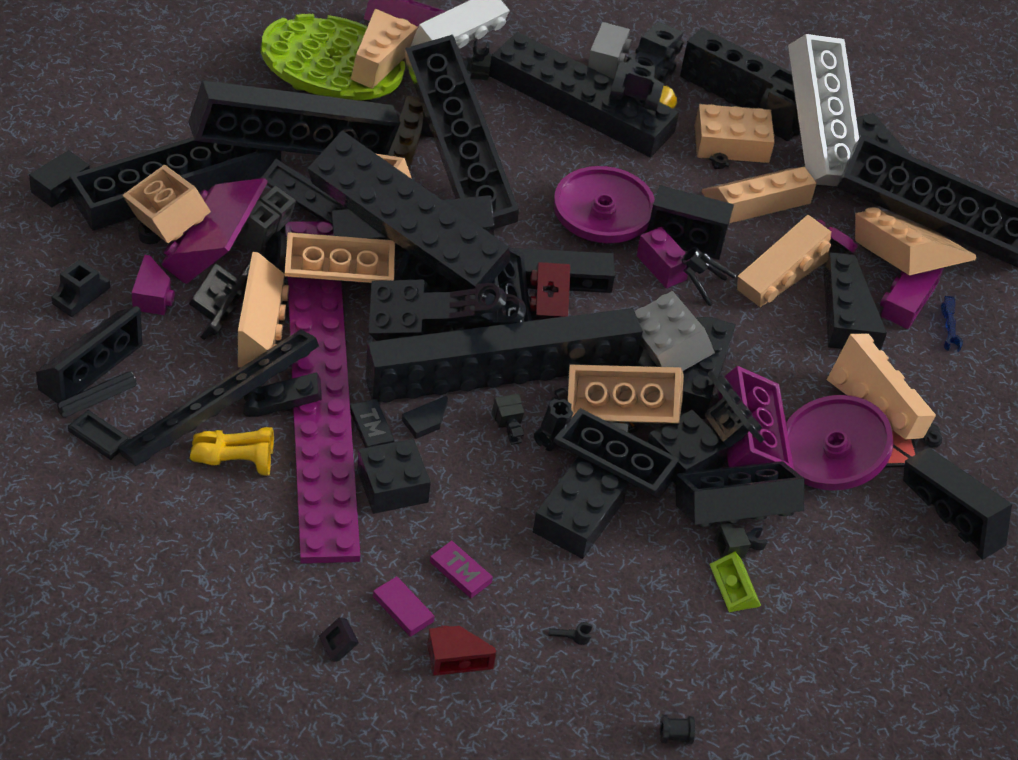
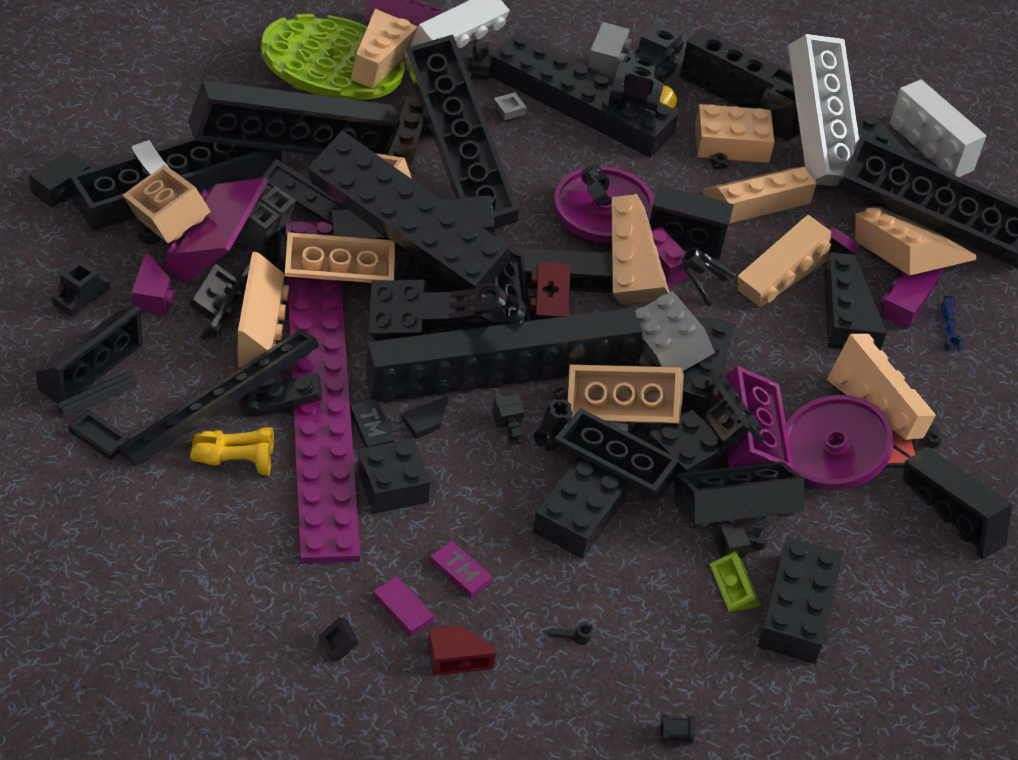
(148, 156): none -> white sticker
(509, 106): none -> light grey plate
(596, 183): none -> black connector
(636, 261): none -> light nougat wedge
(800, 600): none -> black brick
(937, 129): none -> white brick

